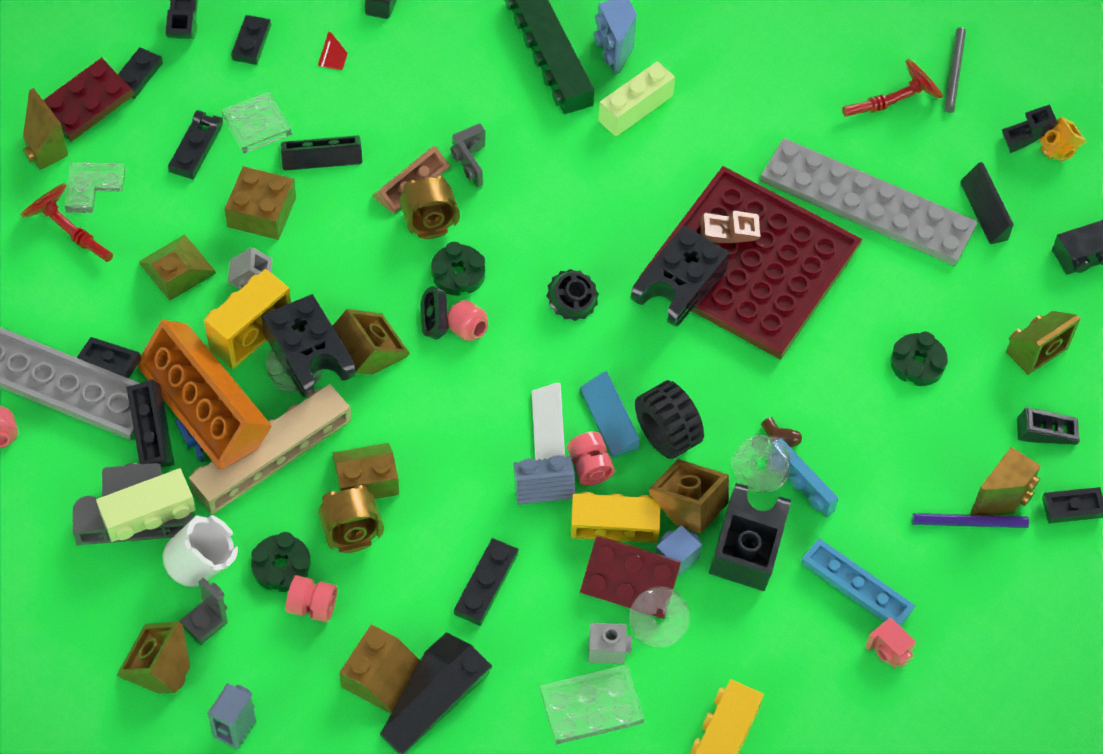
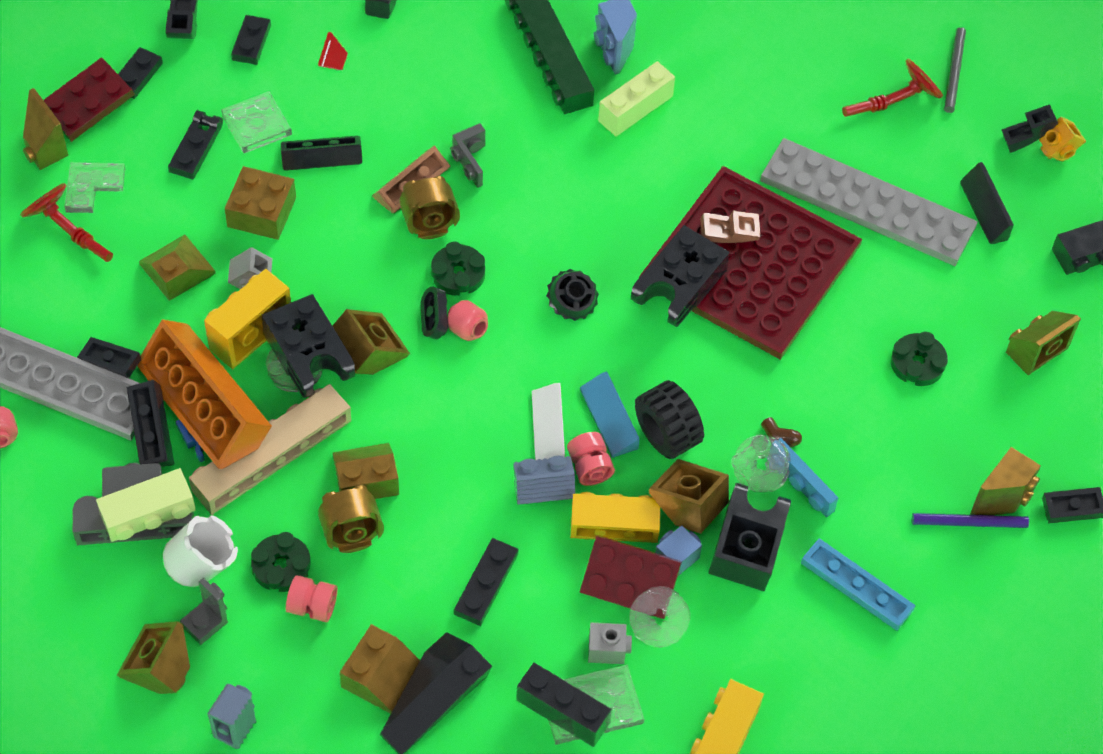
(563, 704): none -> black brick
(892, 643): coral brick -> none
(1030, 428): slope -> none

